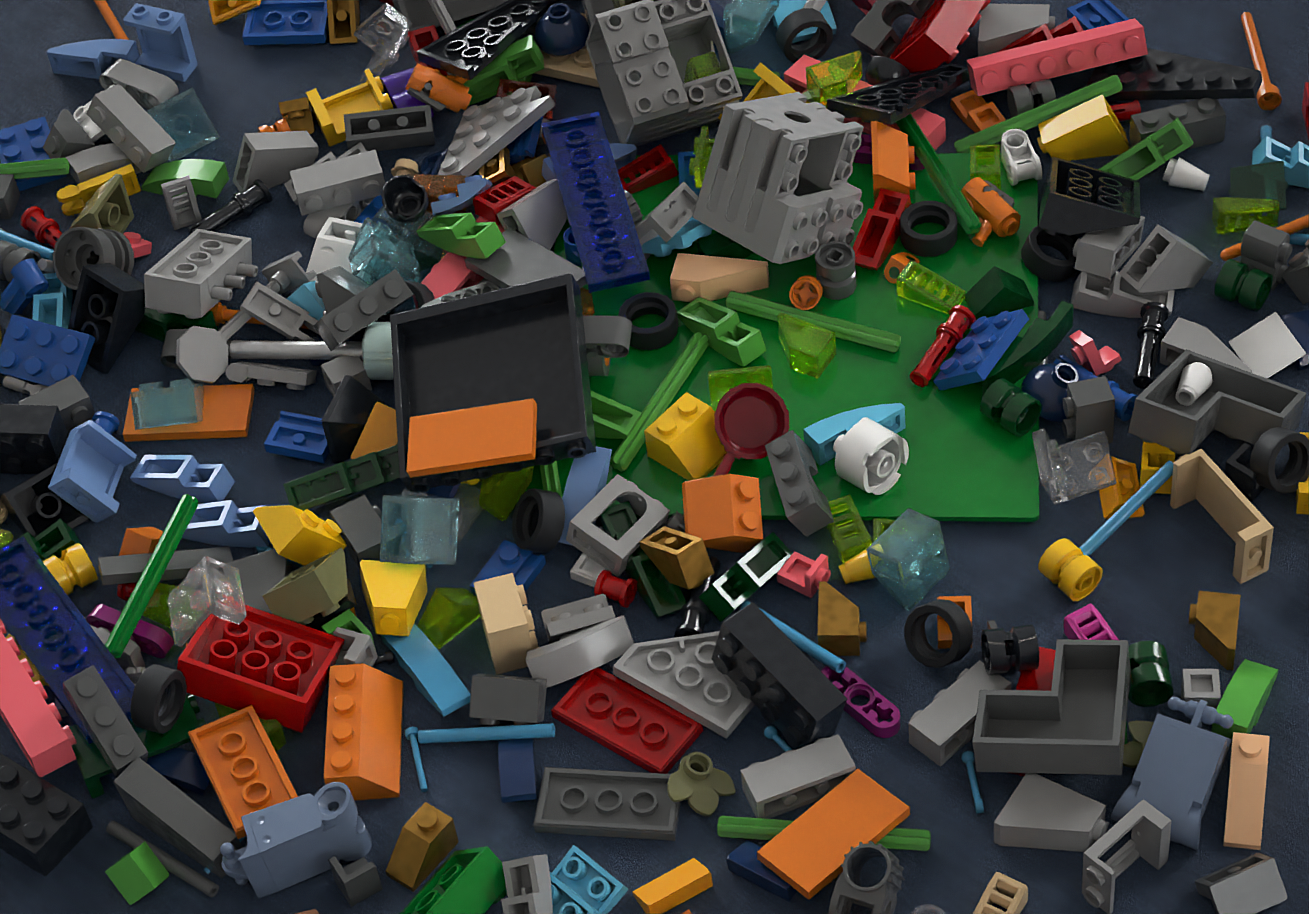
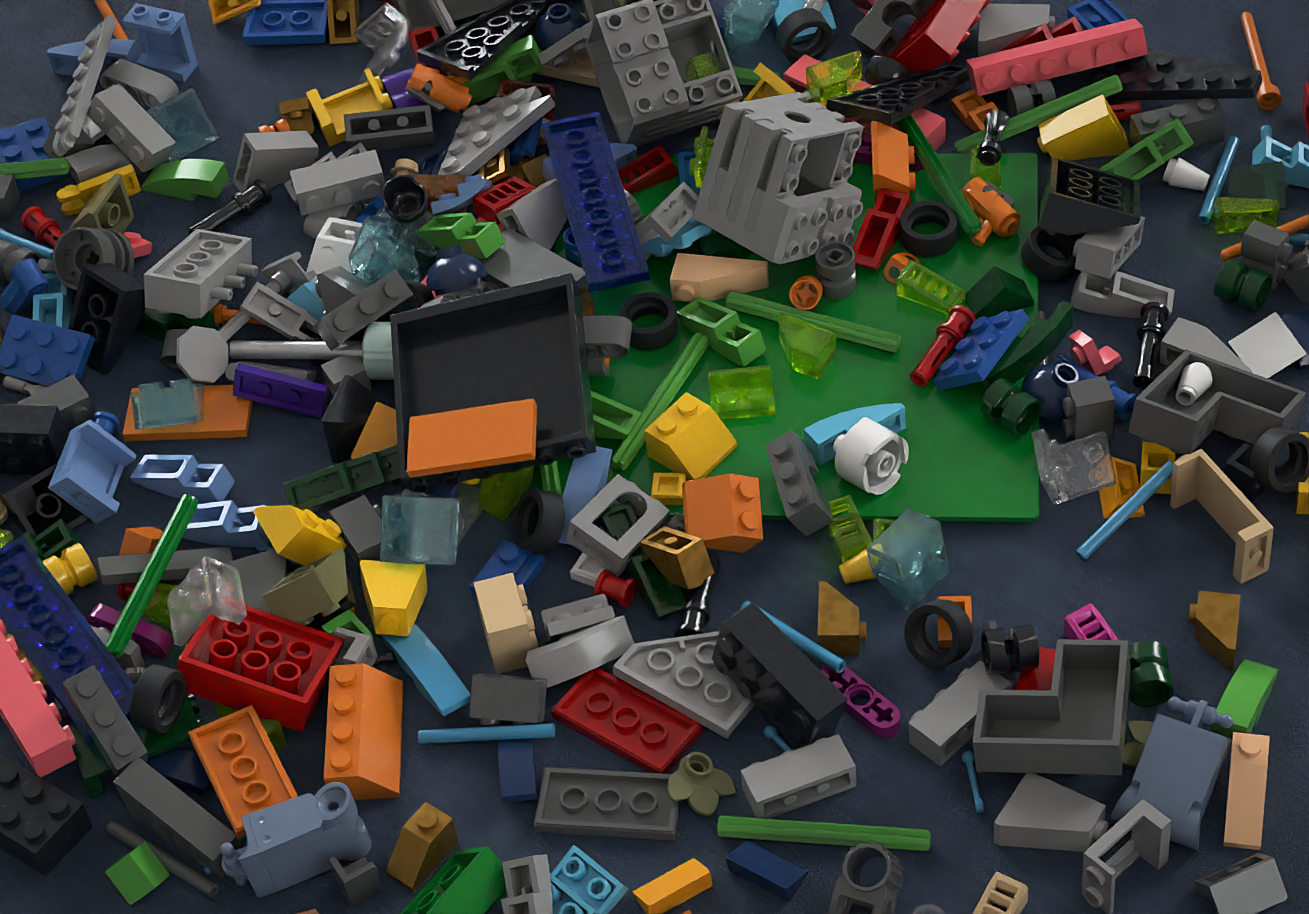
(83, 87): none -> light grey hinge
(186, 215): light grey slope -> none
(280, 390): none -> dark purple plate
(298, 437): blue plate -> none
(412, 734): dark azure piece -> none
(448, 614): clear neon green slope -> none
(454, 271): none -> dark blue piece
(563, 50): none -> light grey hinge
(668, 488): none -> yellow tile
(746, 577): dark green slope -> none
(747, 421): dark red piece -> none
(804, 573): coral bracket -> none
(814, 845): orange tile -> none
(989, 151): none -> black piece
(1019, 157): white piece -> none
(1070, 569): yellow wheel -> none
(1165, 263): light grey slope -> none
(1201, 685): light grey panel -> none
(1218, 179): none -> dark azure piece

